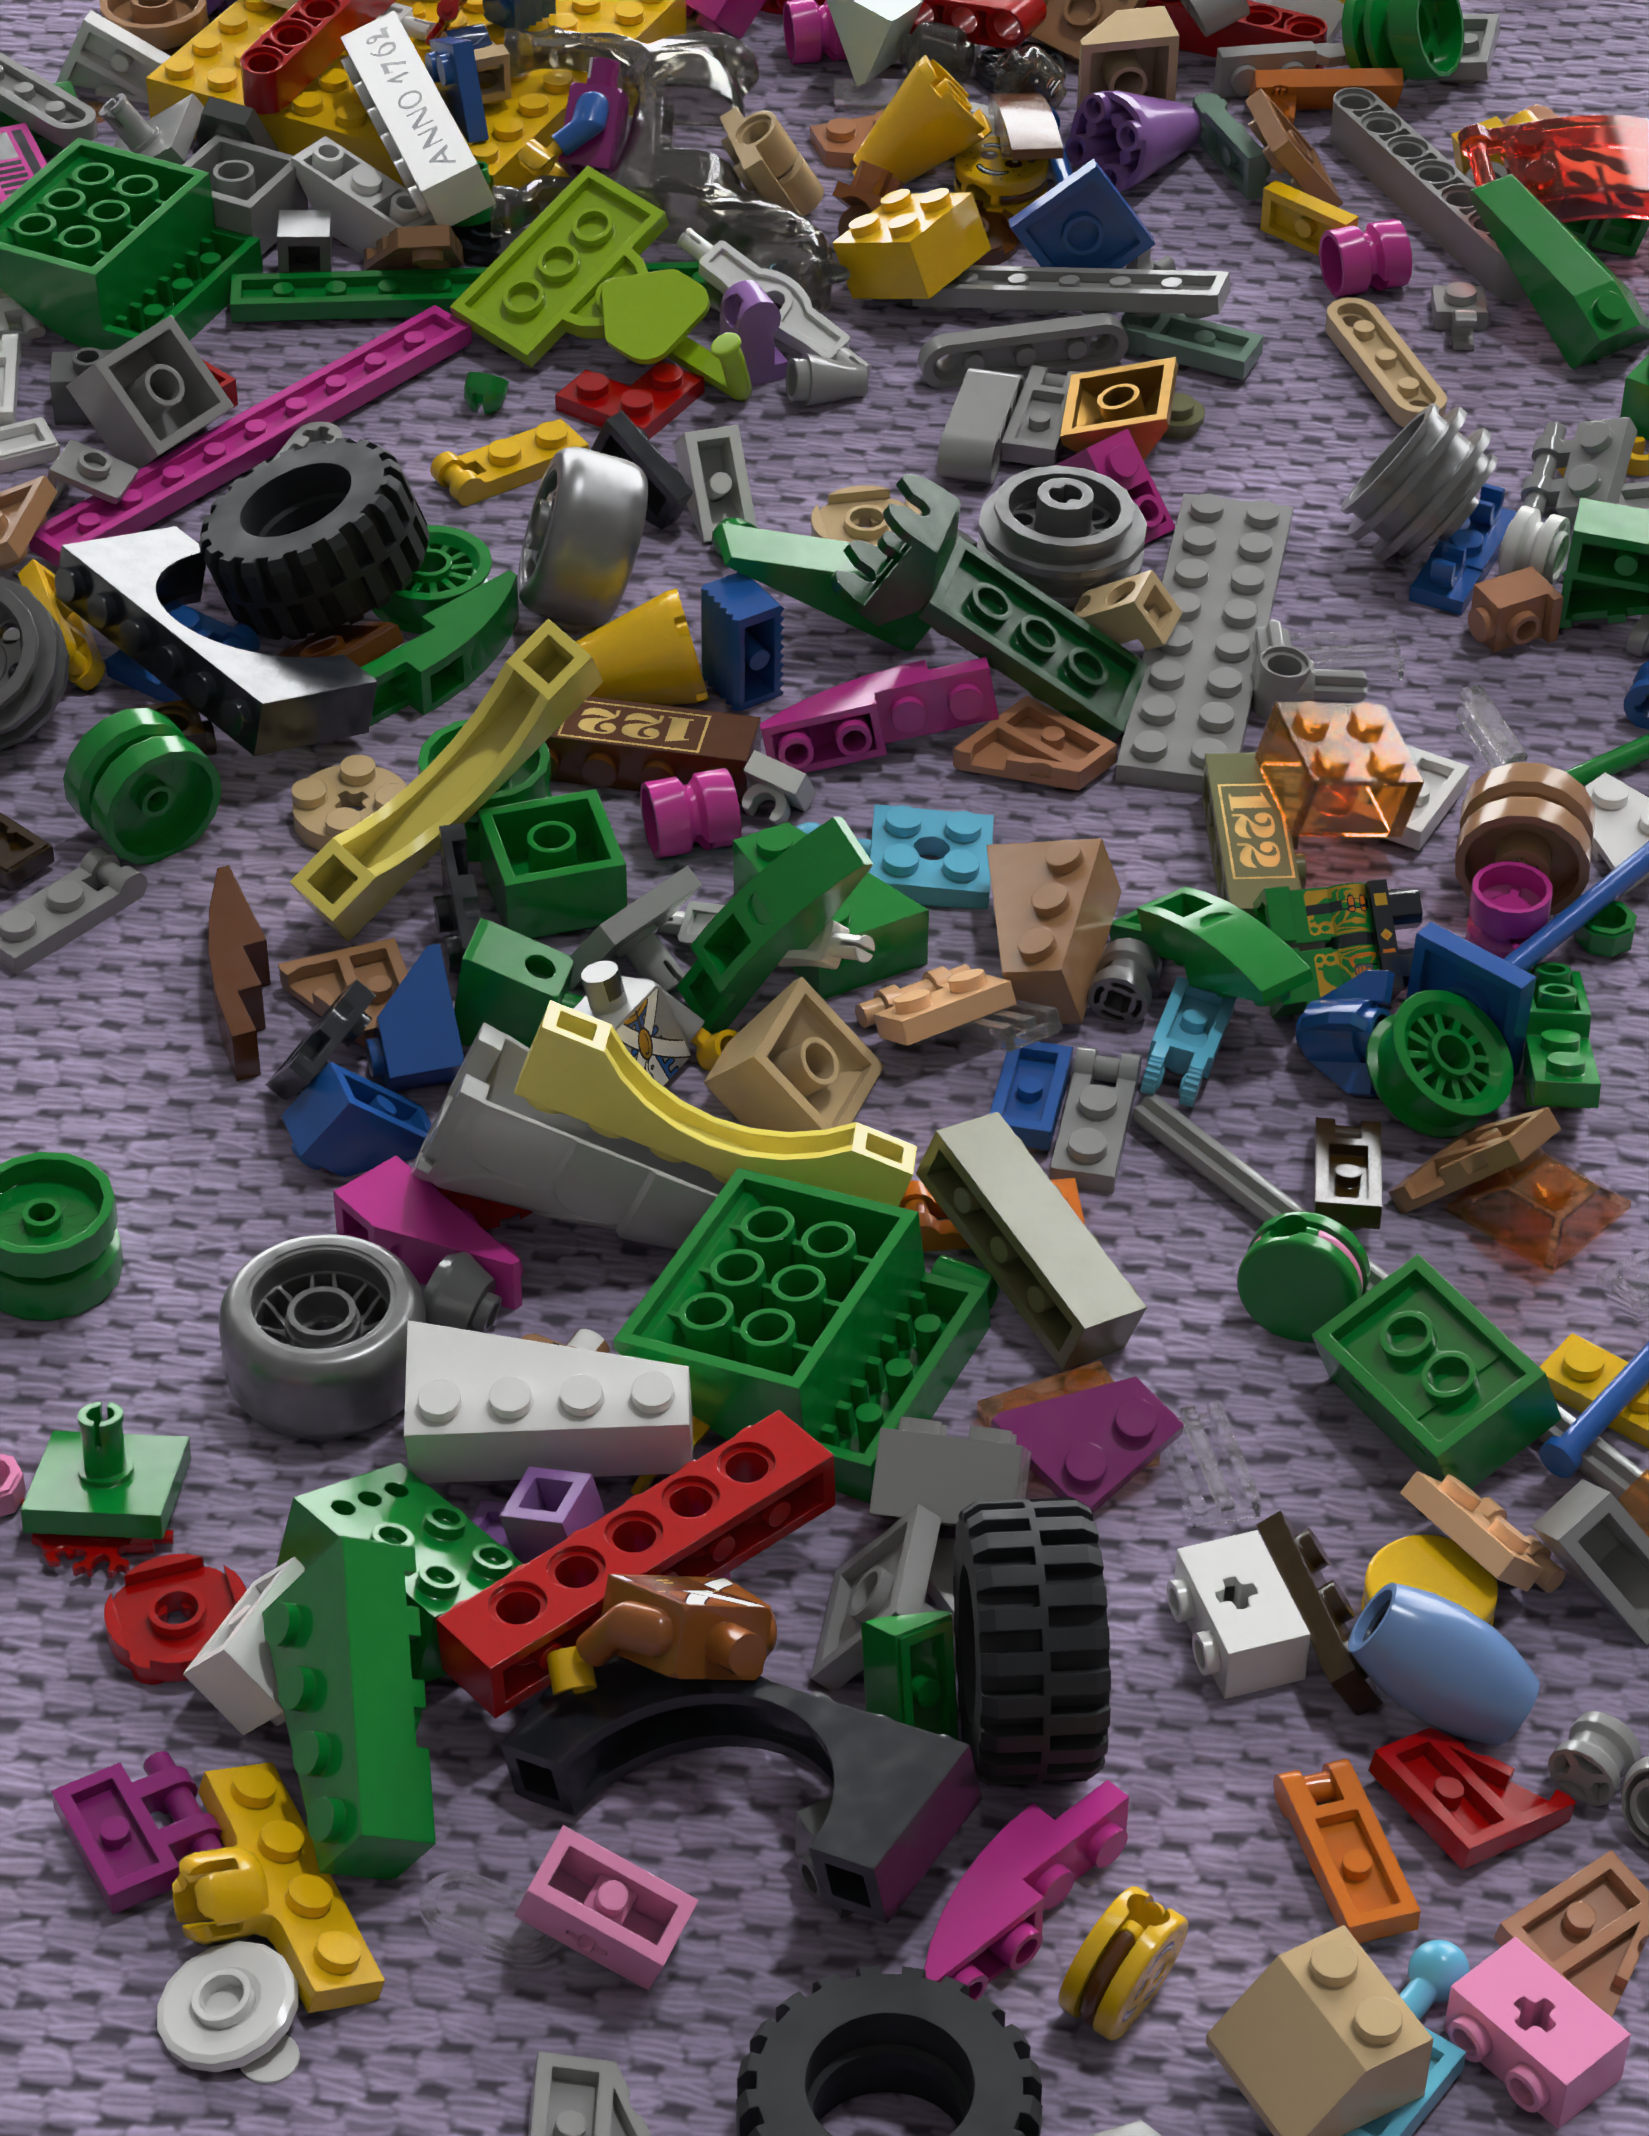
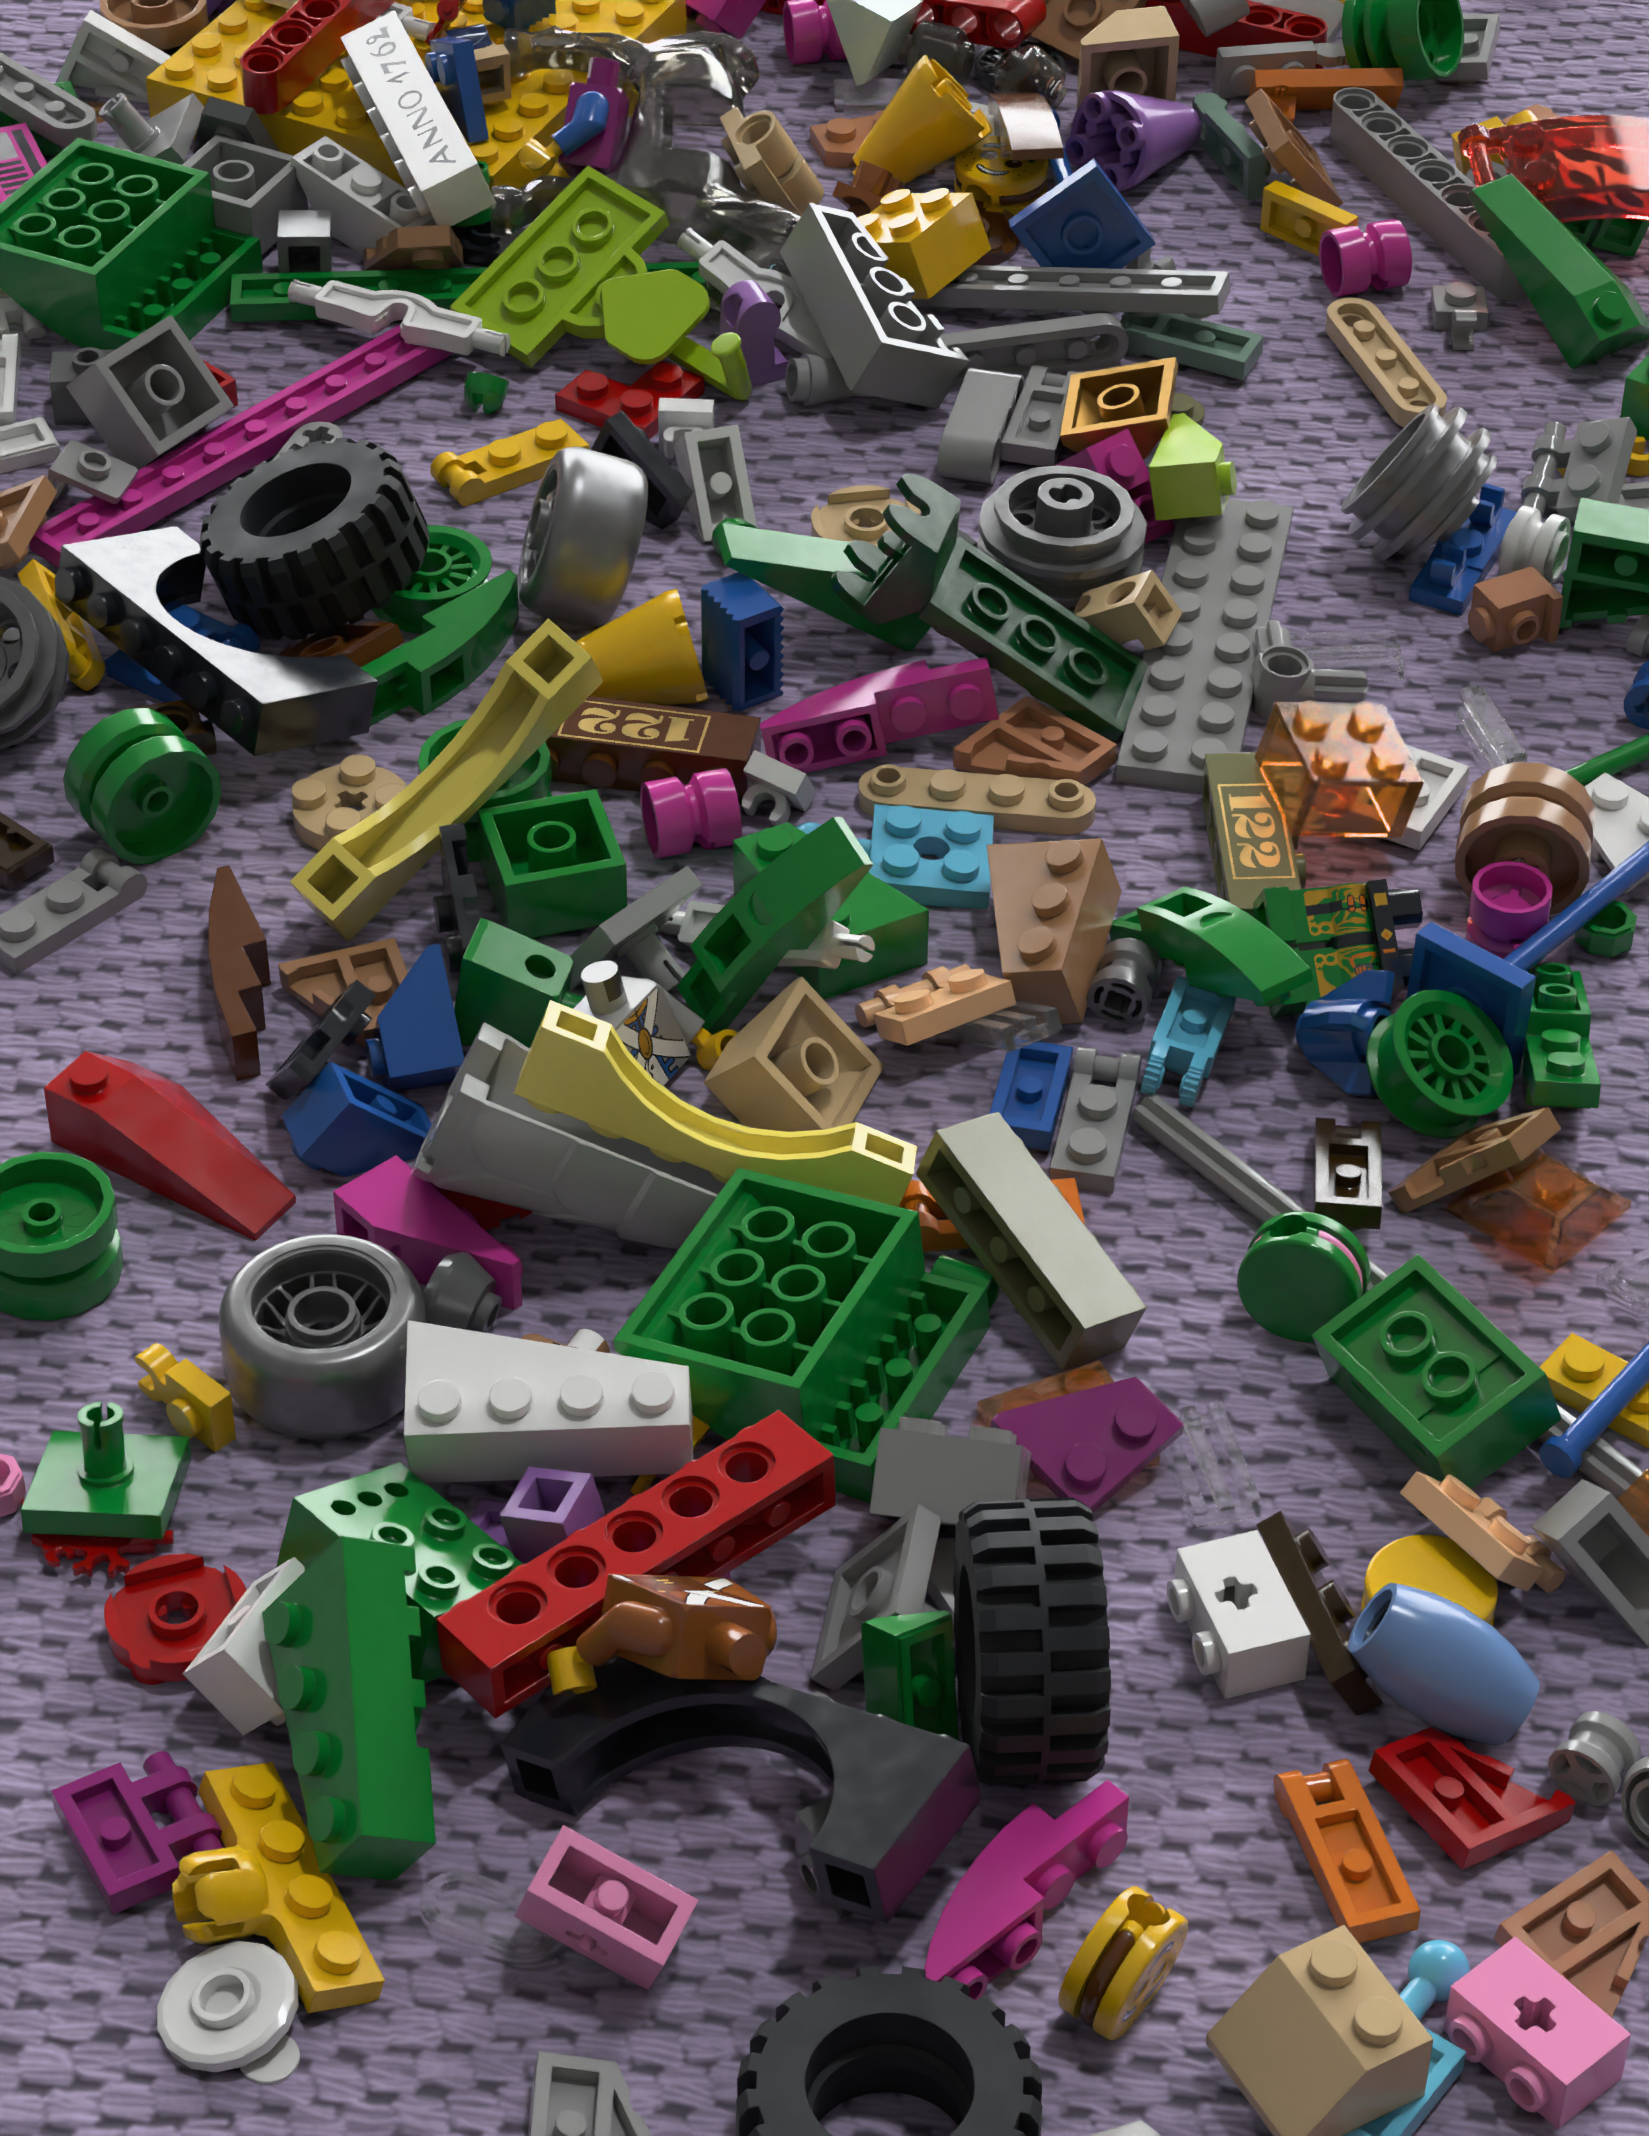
(162, 1141): none -> red wedge
(193, 1399): none -> yellow plate
(421, 319): none -> white piece
(682, 416): none -> white tile
(867, 312): none -> light grey wedge
(1015, 801): none -> tan plate
(1190, 472): none -> lime slope

